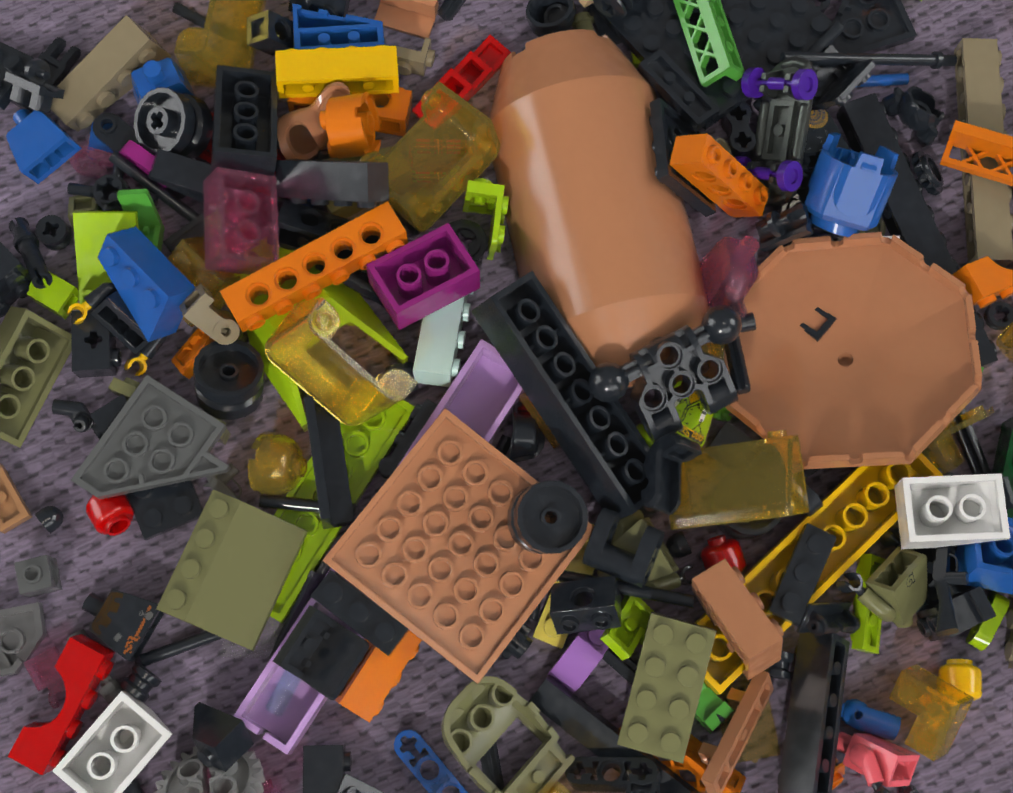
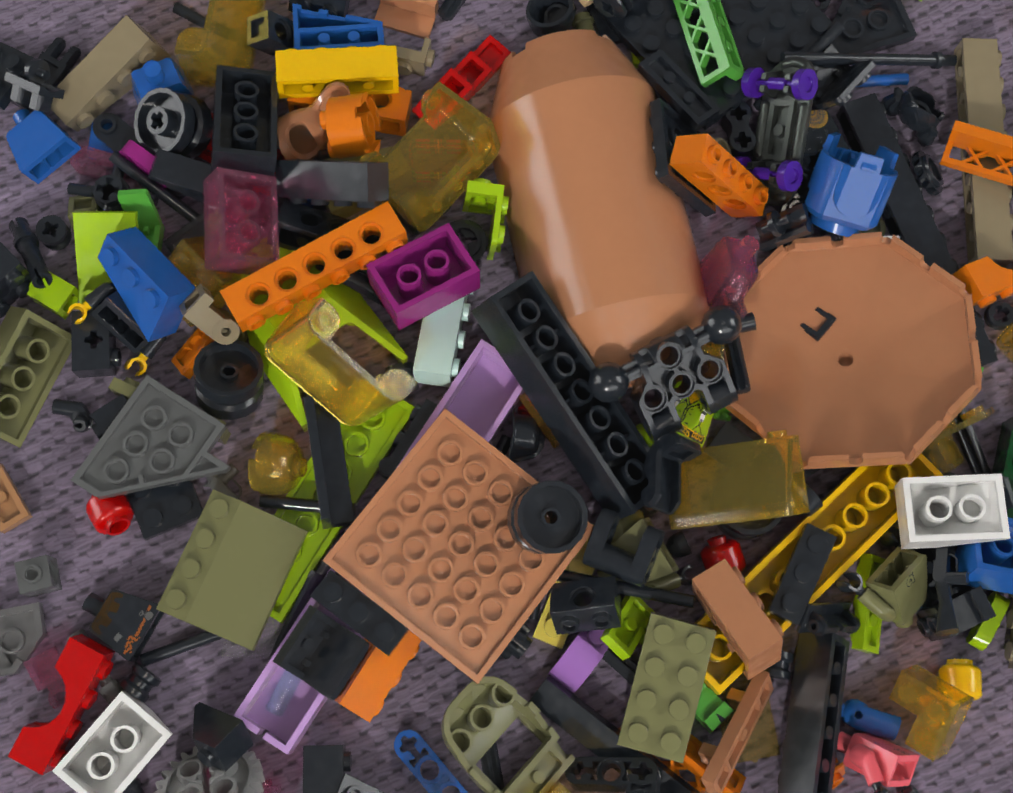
(50, 518): black hinge -> none

